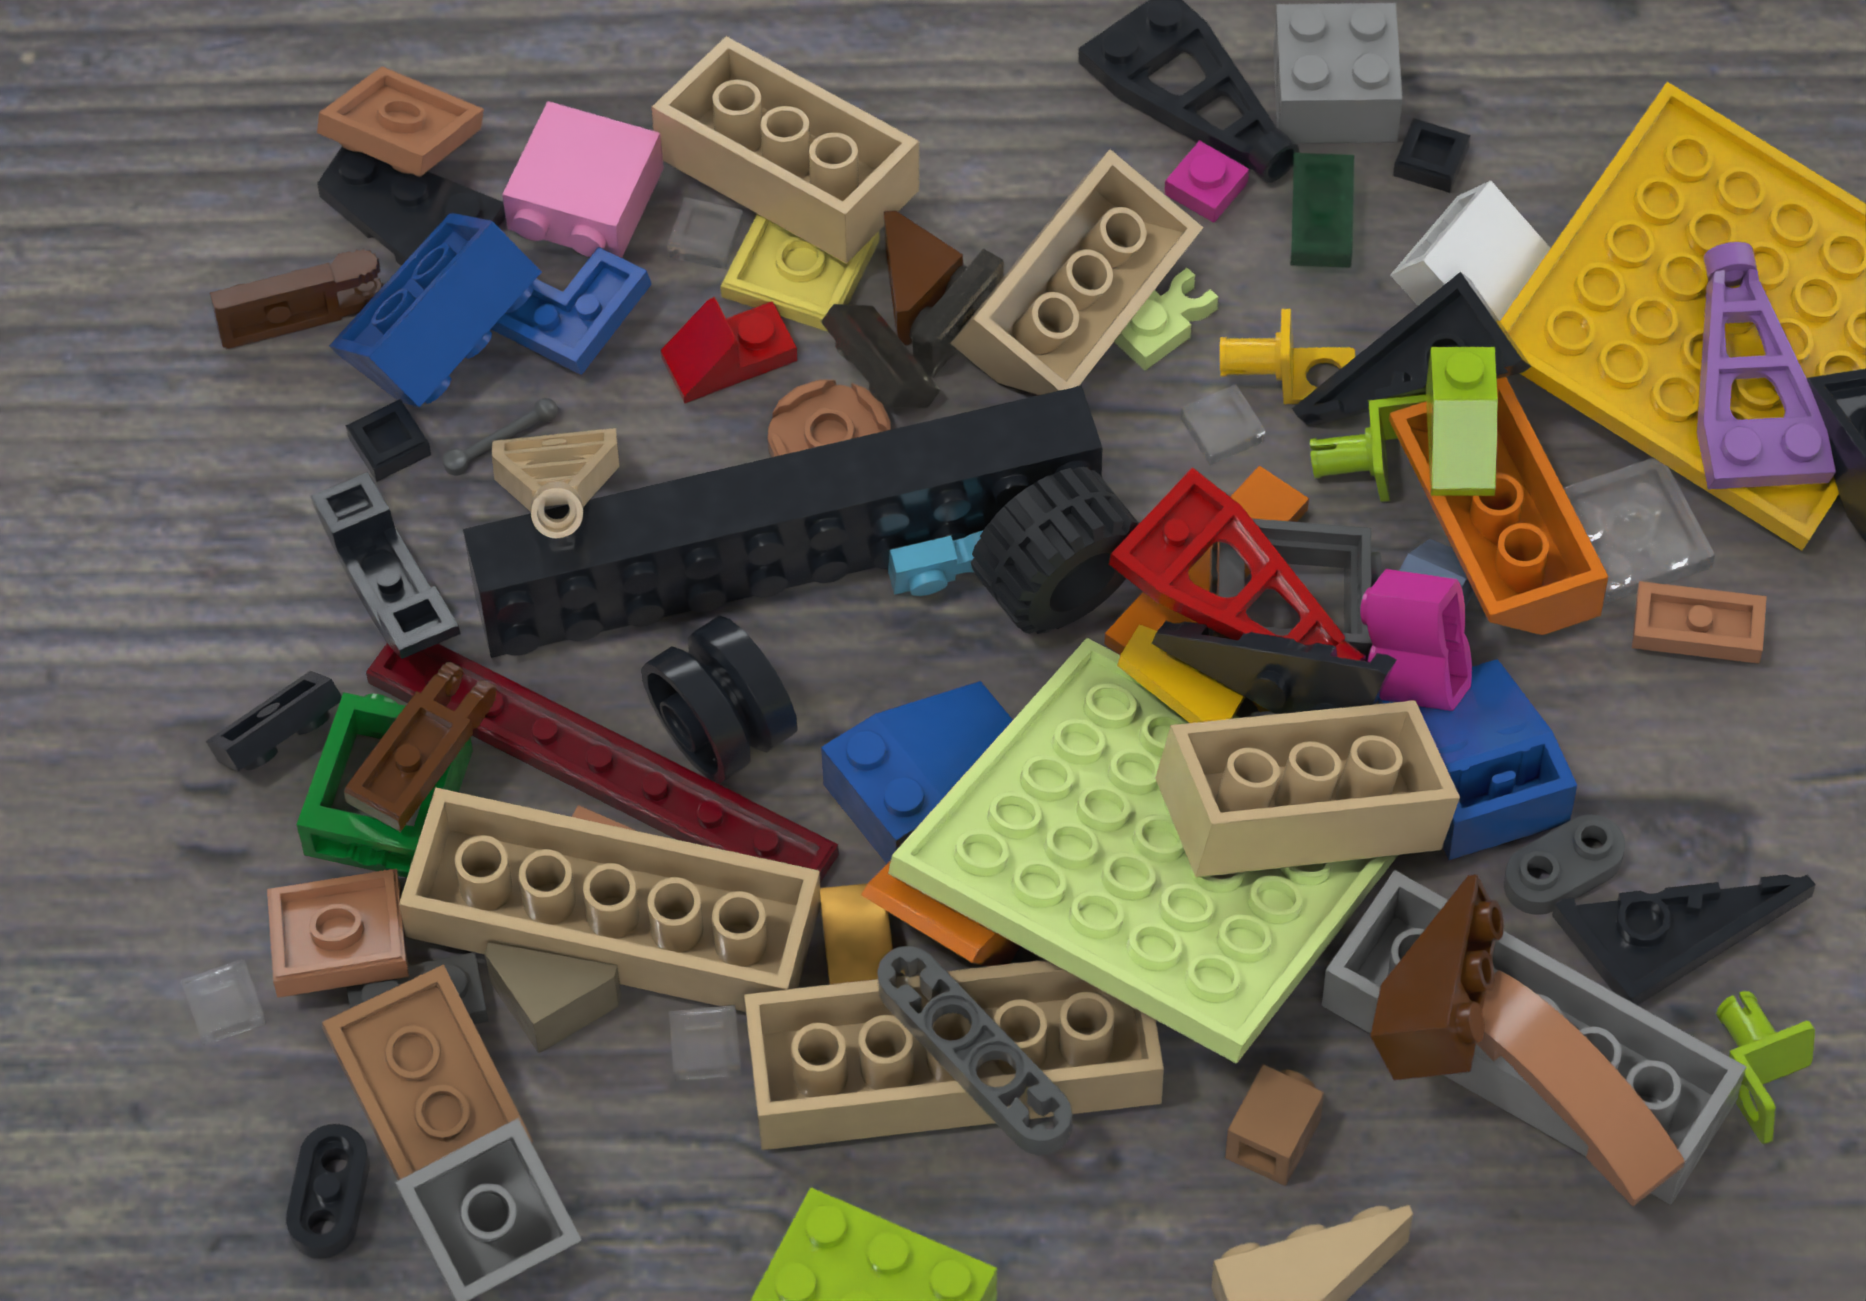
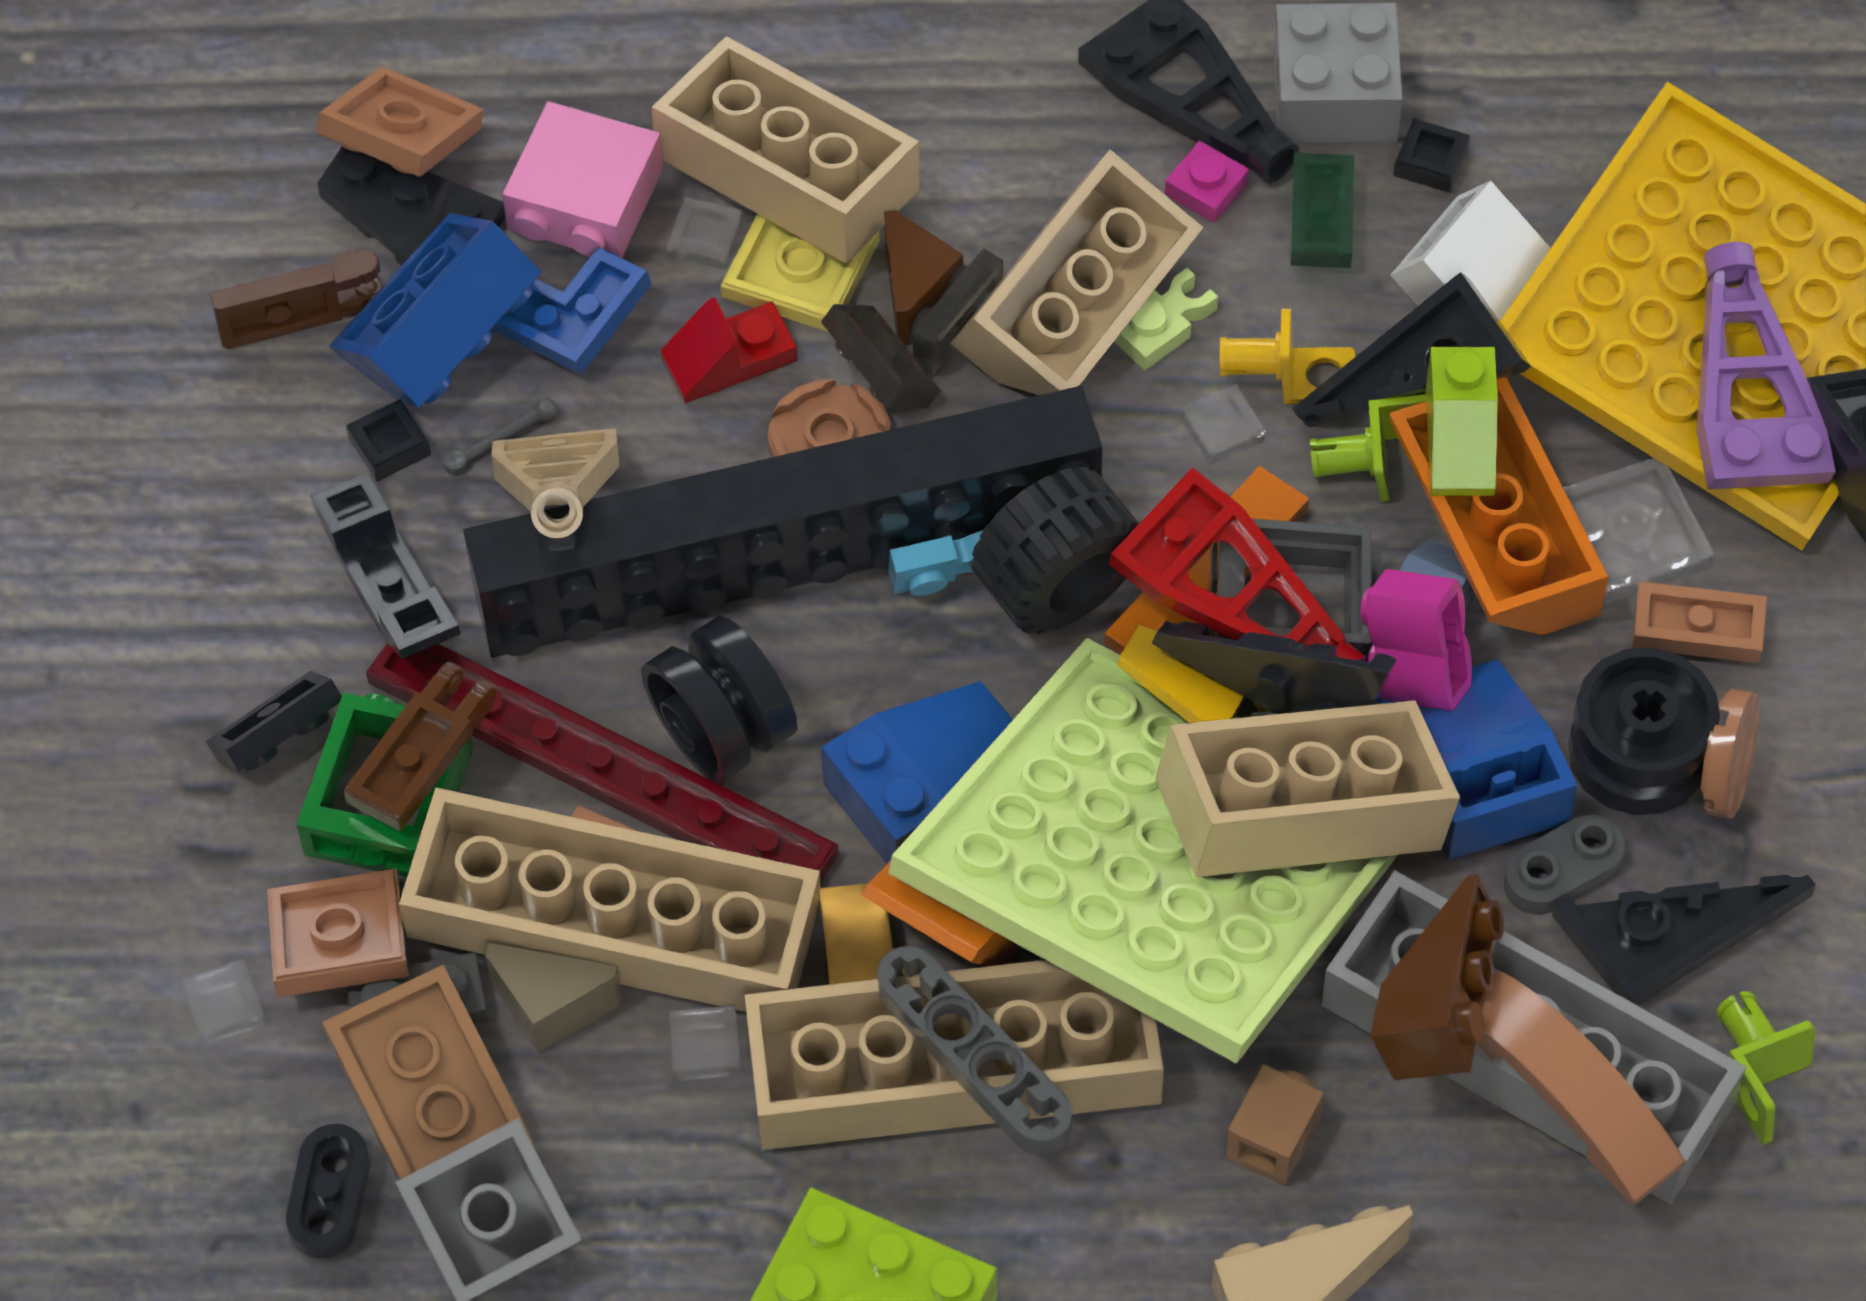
(1642, 730): none -> black wheel
(1730, 754): none -> nougat tile

